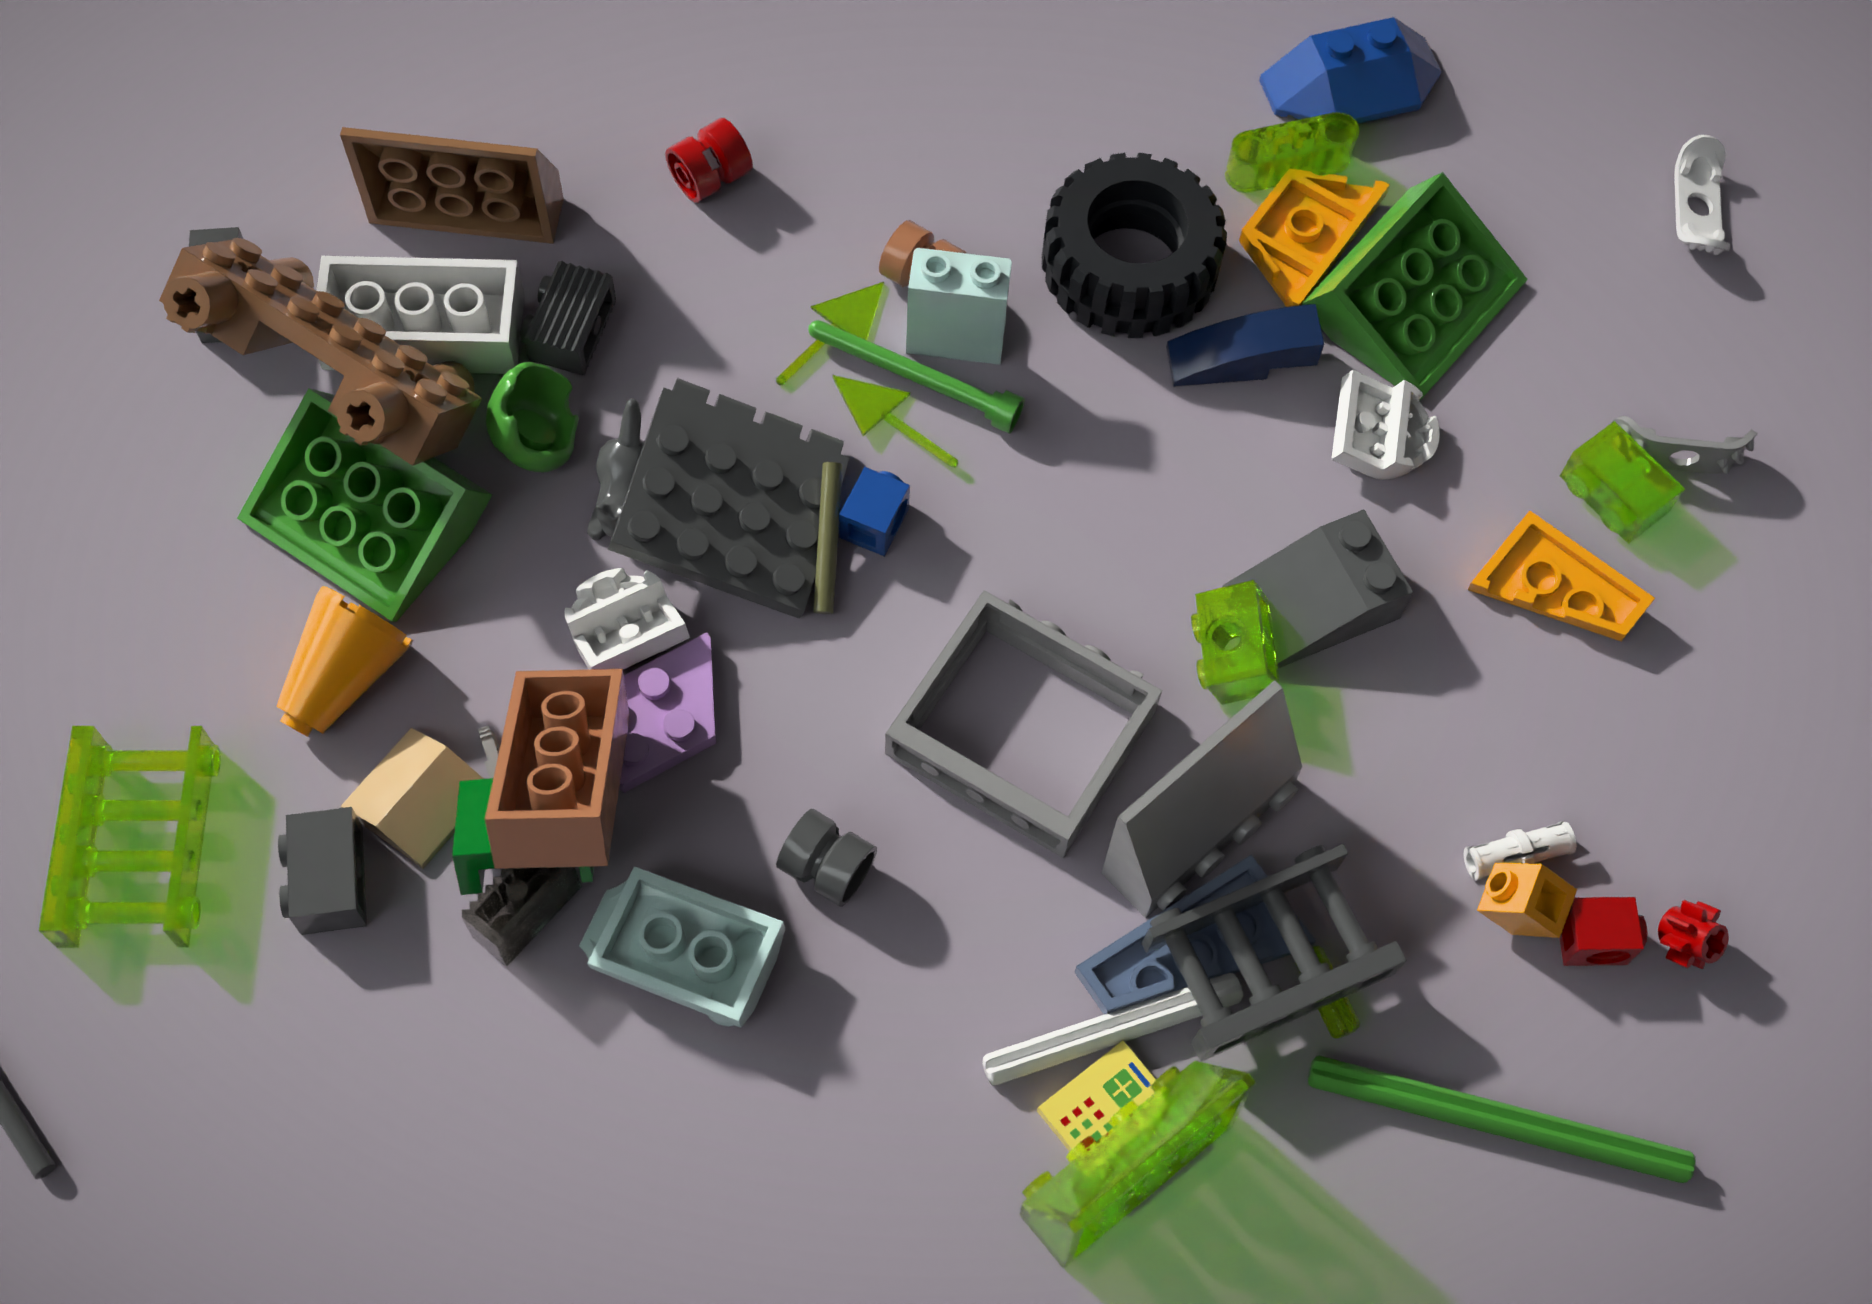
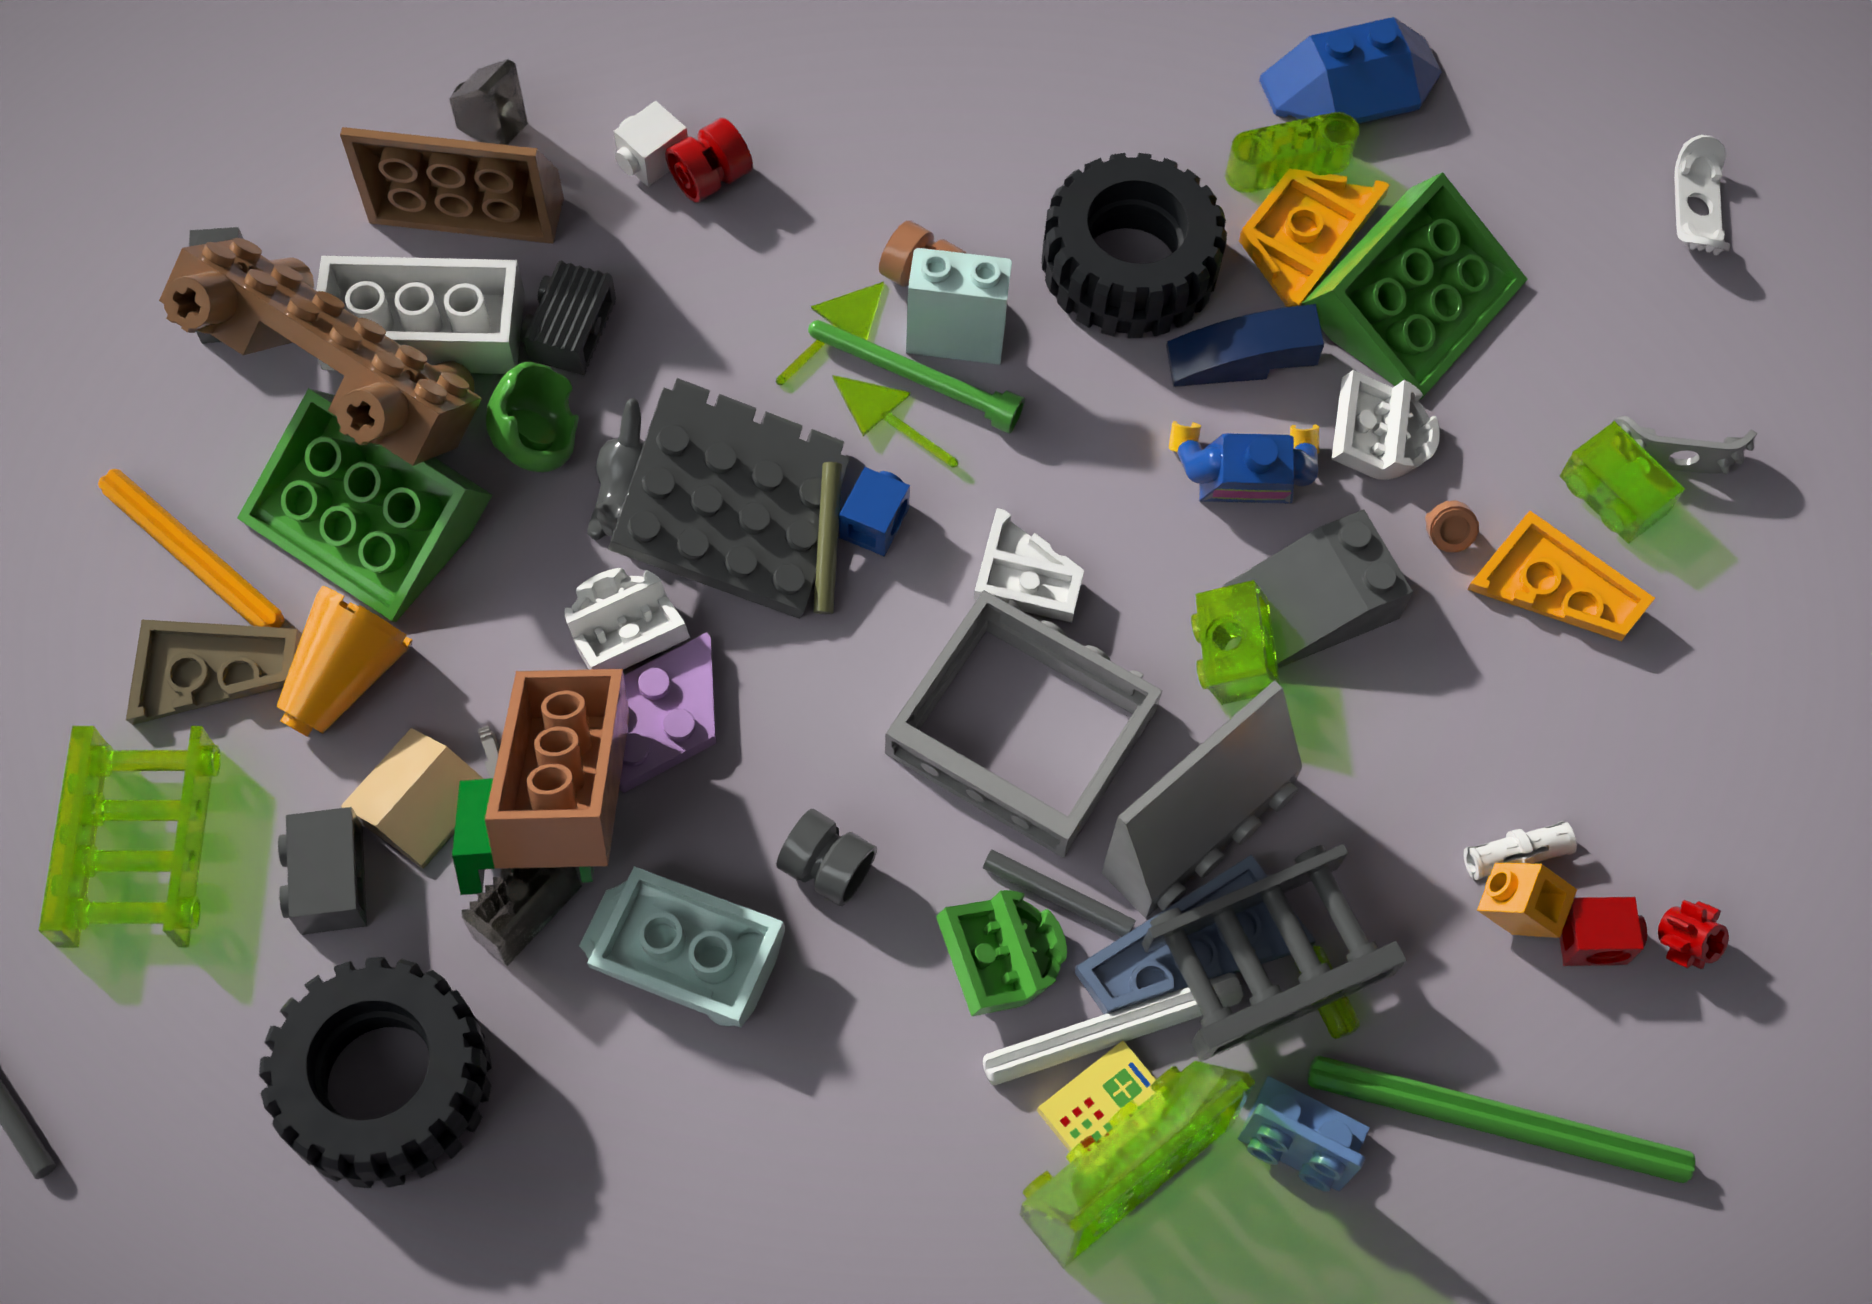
(190, 550): none -> light orange axle
(204, 665): none -> dark tan wing
(329, 1021): none -> black tyre
(490, 104): none -> clear smoke slope
(643, 142): none -> white brick
(1002, 950): none -> bright green slope
(1028, 572): none -> white wing
(1058, 893): none -> dark grey bar
(1248, 465): none -> blue torso
(1304, 1135): none -> medium blue bracket
(1452, 526): none -> nougat tile

